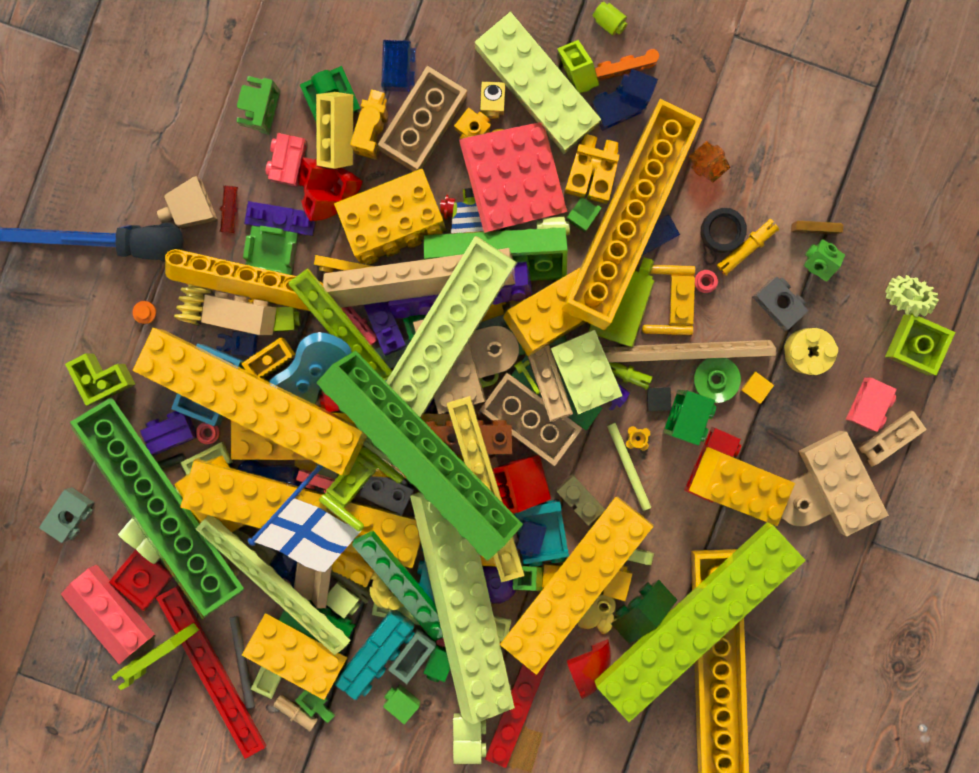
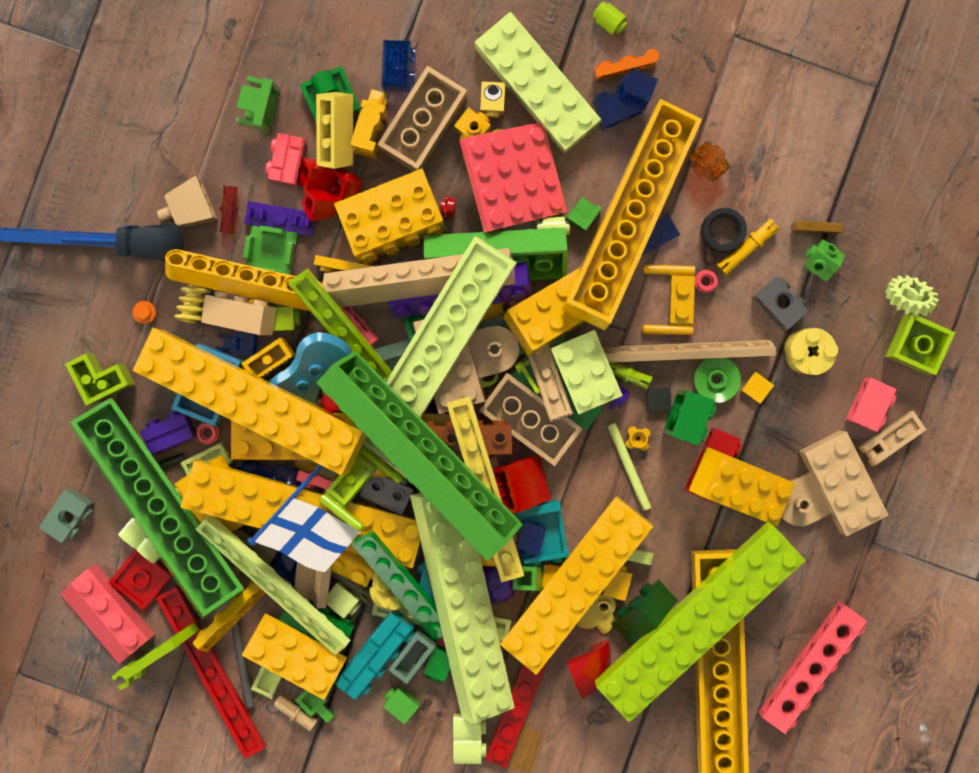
(228, 618): none -> yellow plate
(385, 327): dark purple plate -> none
(466, 215): torso -> none
(578, 66): lime slope -> none
(585, 504): olive piece -> none
(594, 162): yellow hips -> none
(631, 308): lime tile -> none
(812, 654): none -> coral brick

